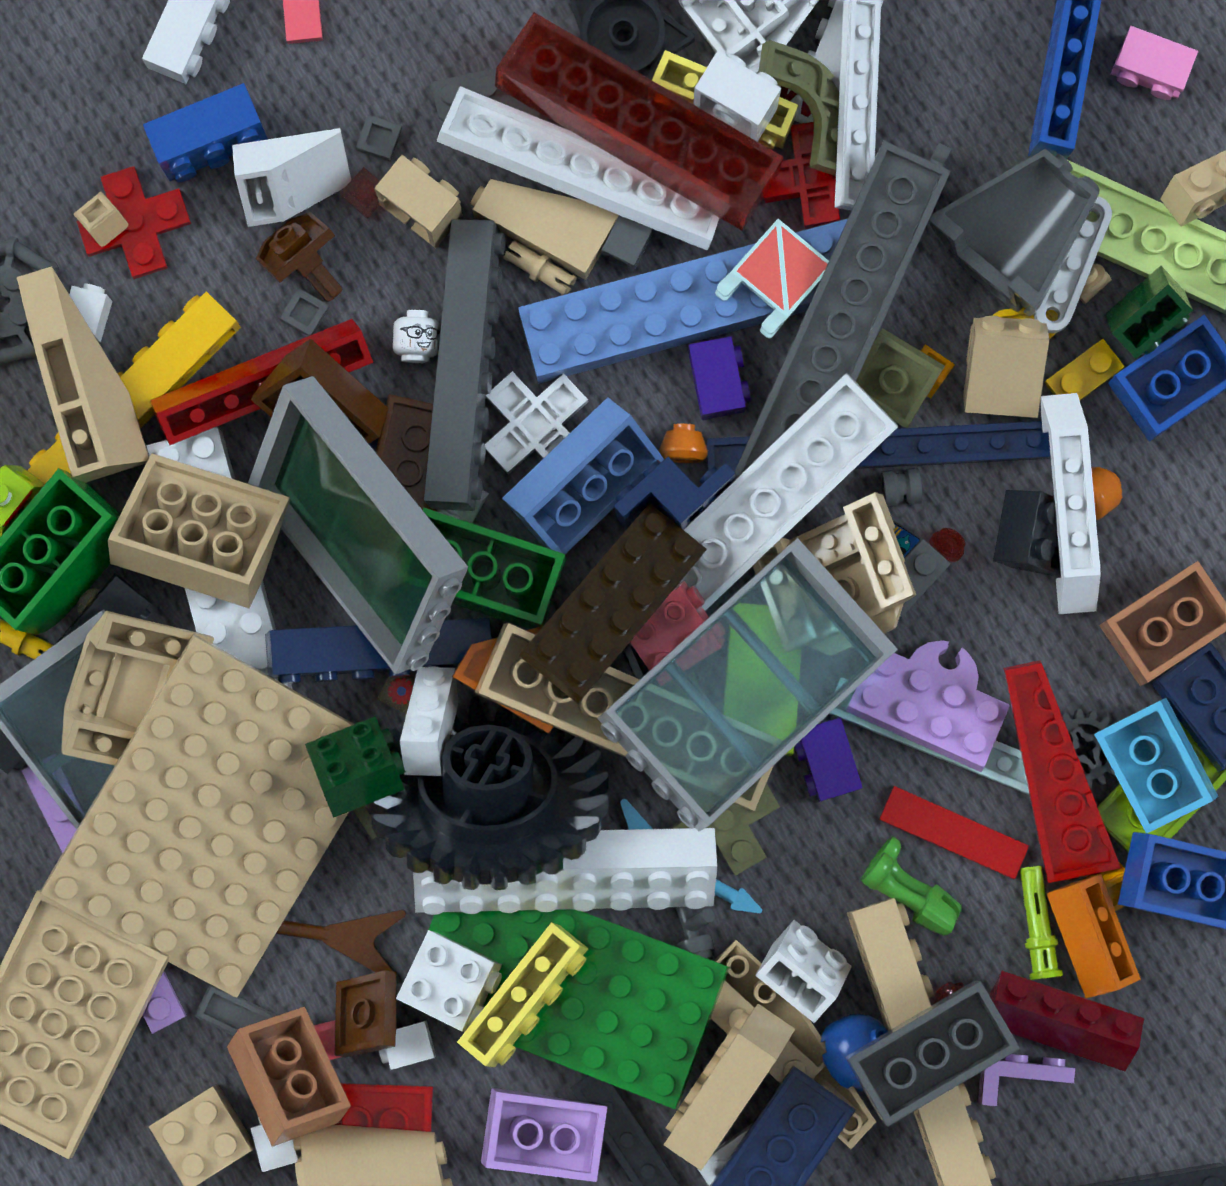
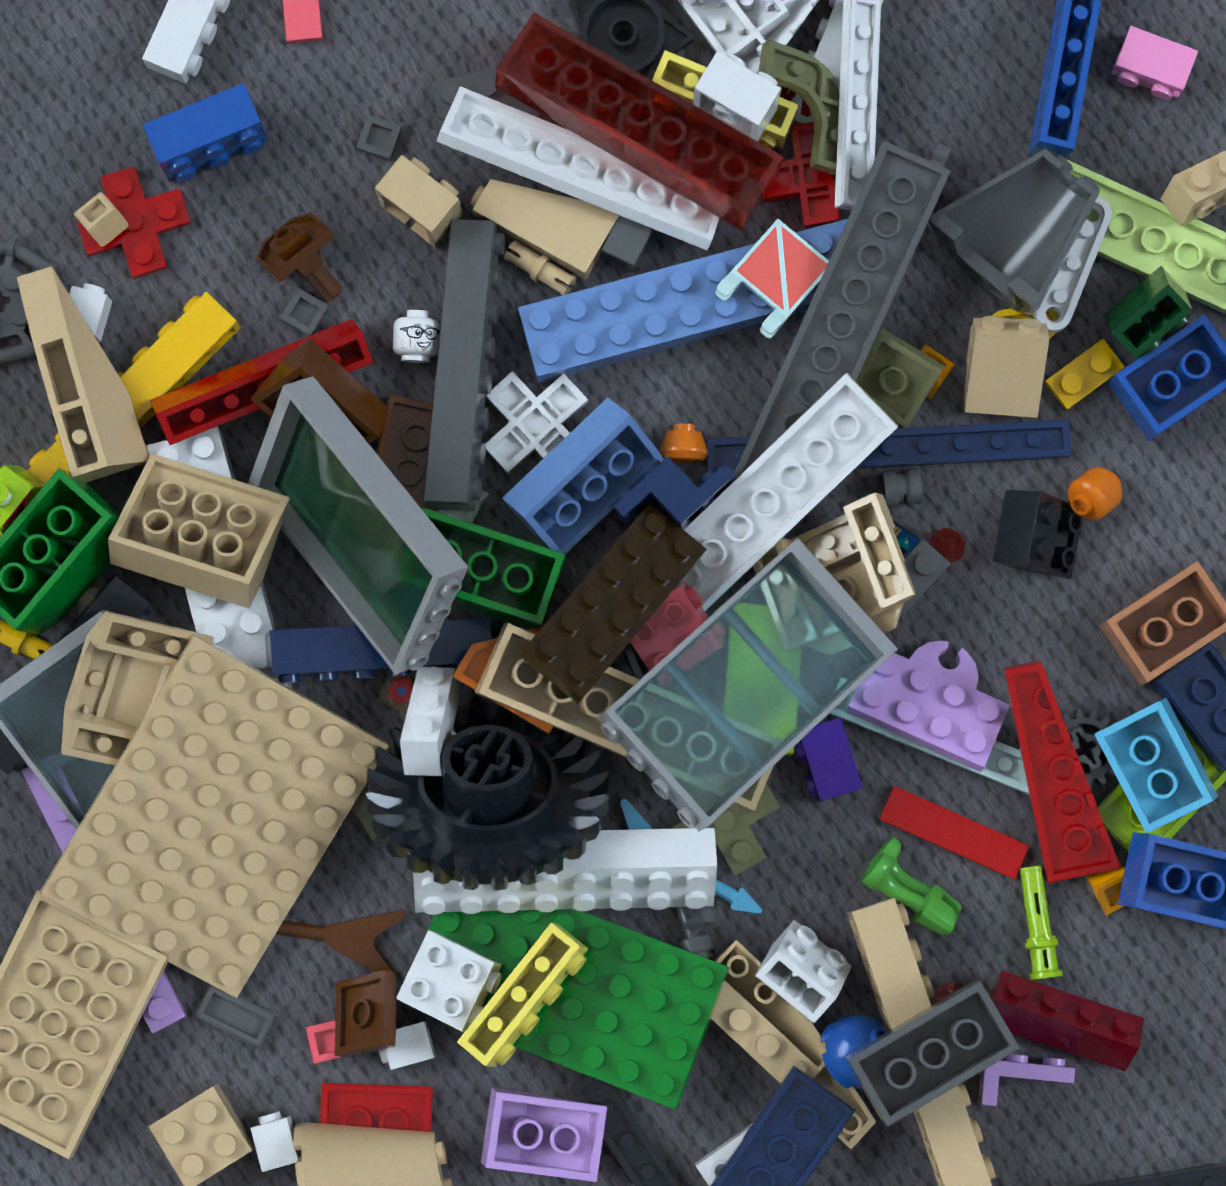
(288, 1076): nougat brick -> none
(289, 174): white slope -> none
(356, 766): dark green brick -> none
(361, 193): clear red plate -> none
(717, 378): dark purple brick -> none
(727, 1085): tan brick -> none
(1074, 503): white slope -> none
(1093, 936): orange brick -> none
(1096, 281): tan plate -> none

